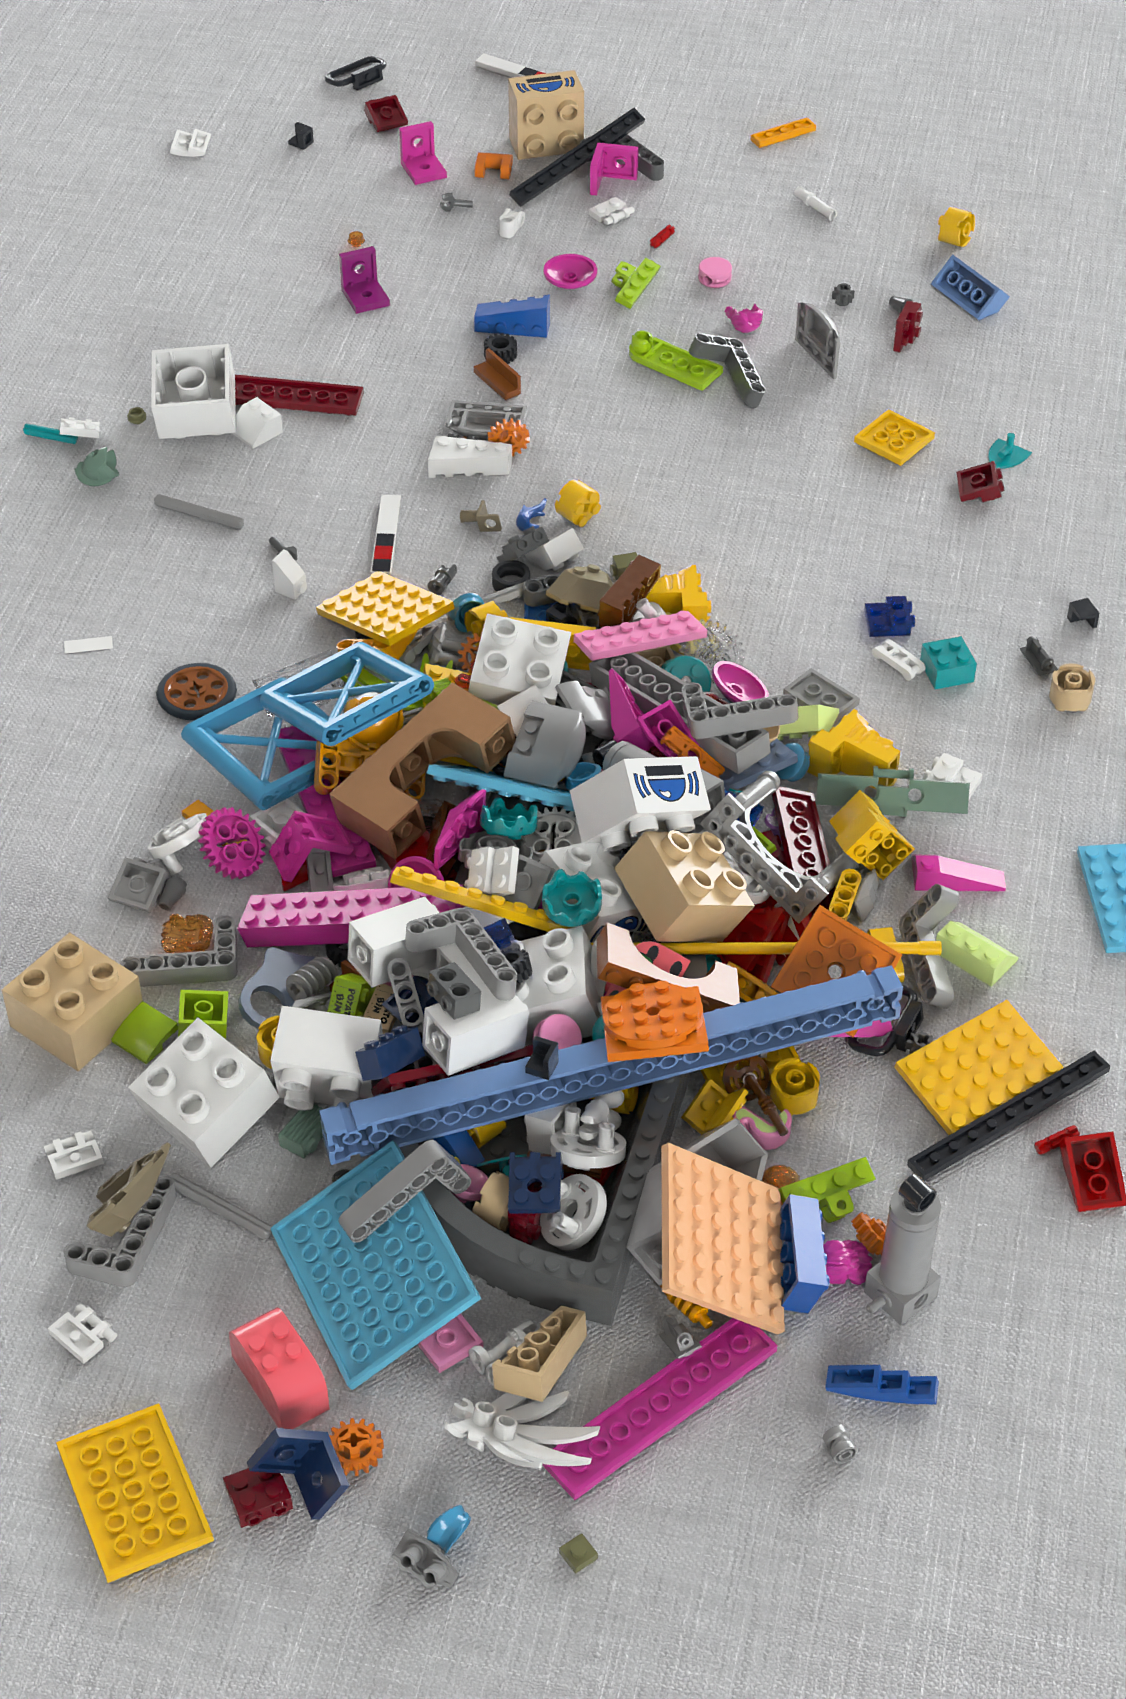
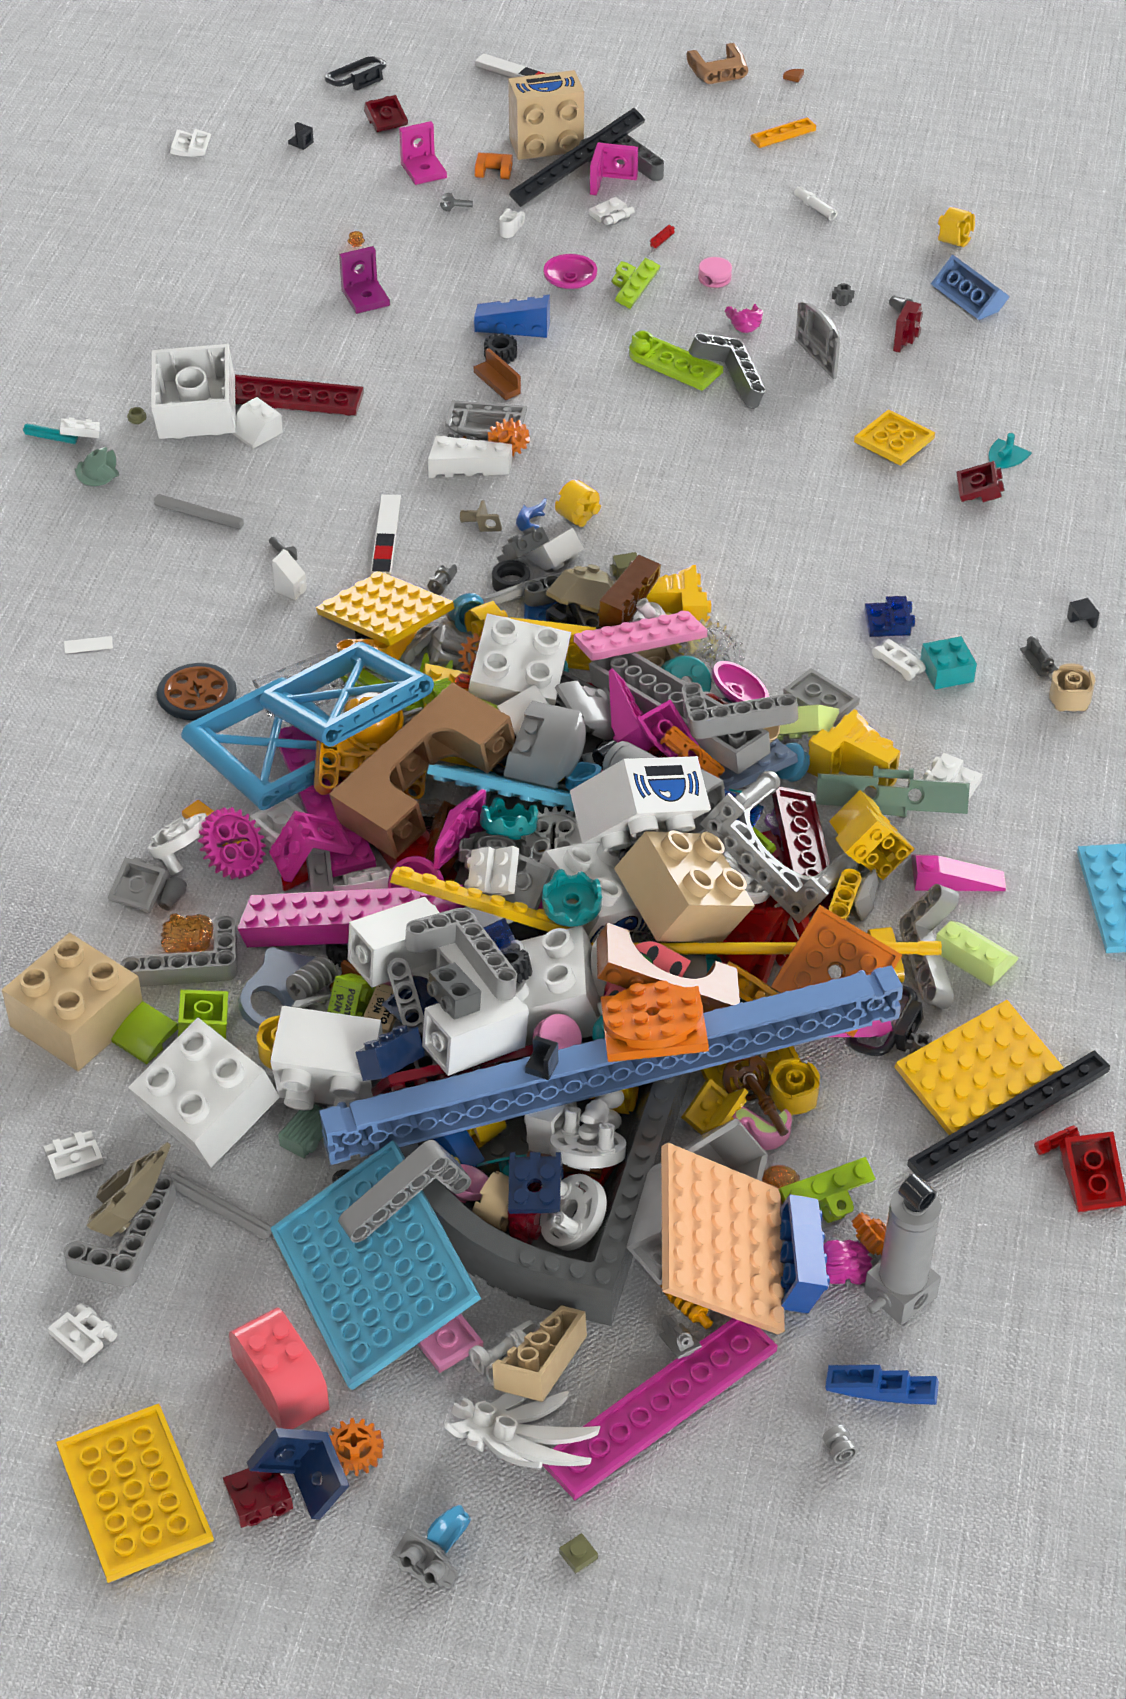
(721, 70): none -> medium nougat connector
(793, 75): none -> dark orange tile

